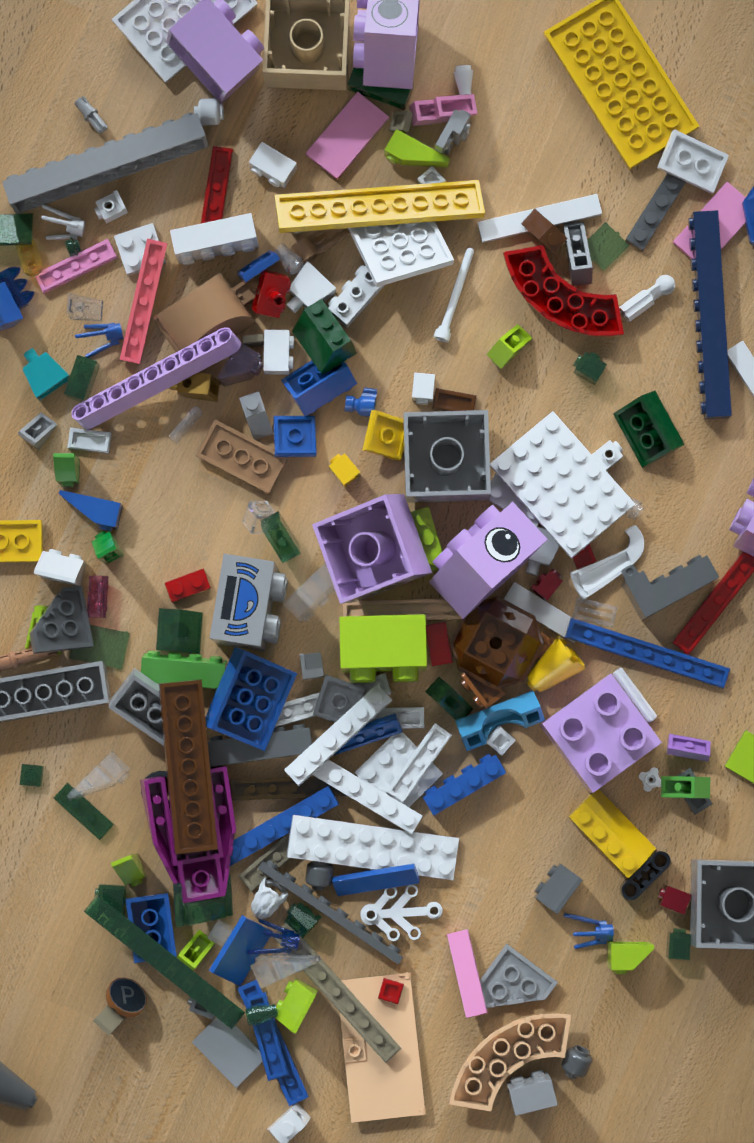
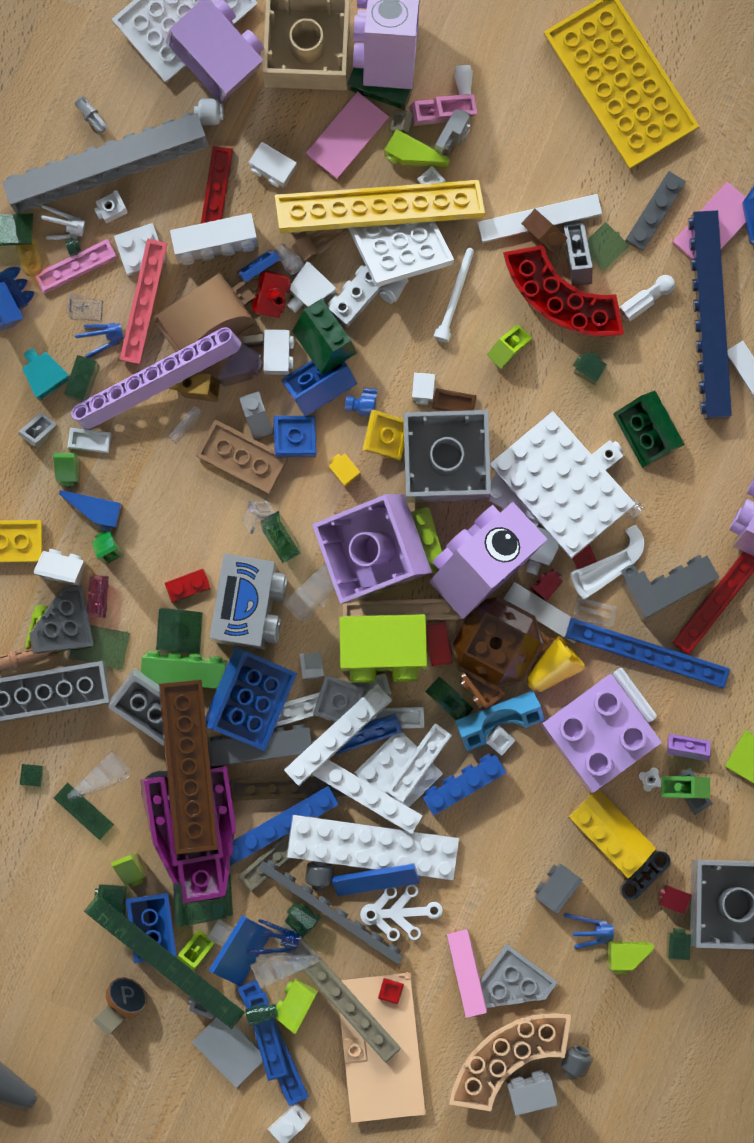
(266, 900): white piece -> none
(392, 291): none -> white cone
(692, 161): white plate -> none

